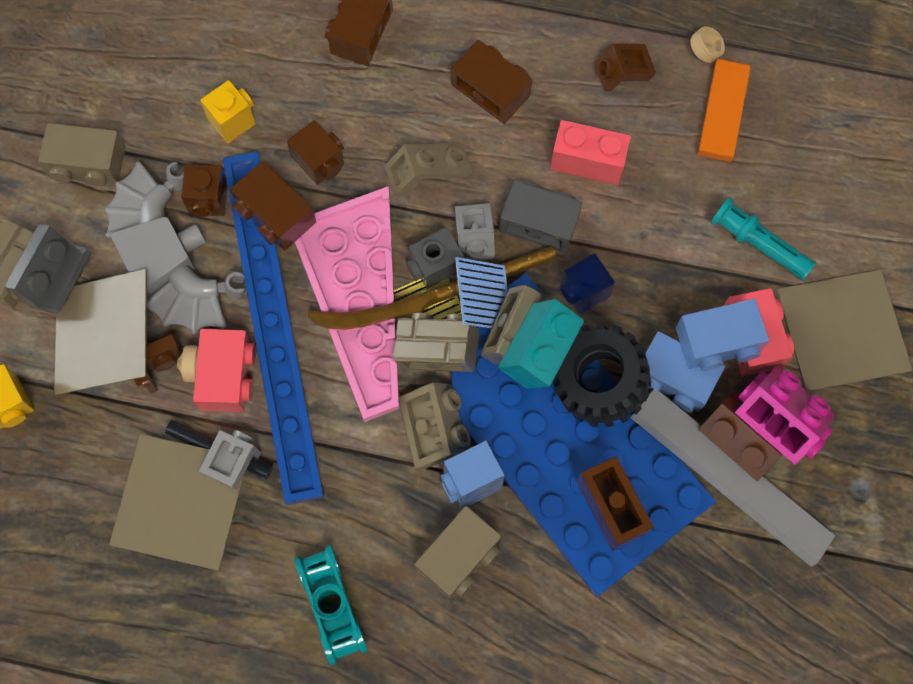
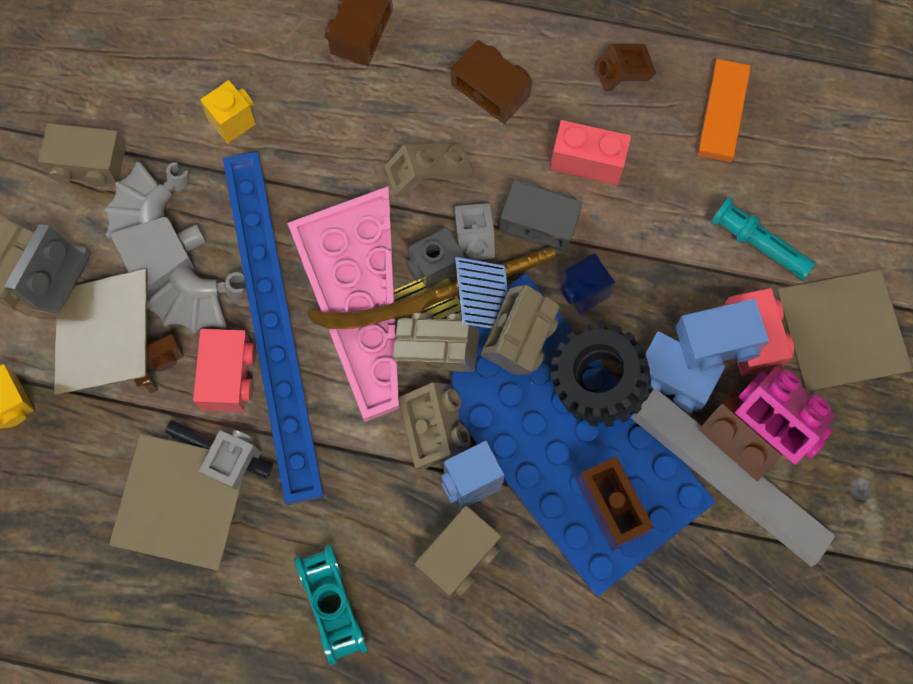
(188, 362): tan tile -> none
(204, 190): reddish brown brick -> none
(272, 206): reddish brown brick -> none
(317, 152): reddish brown brick -> none
(541, 344): teal brick -> none
(707, 44): tan tile -> none

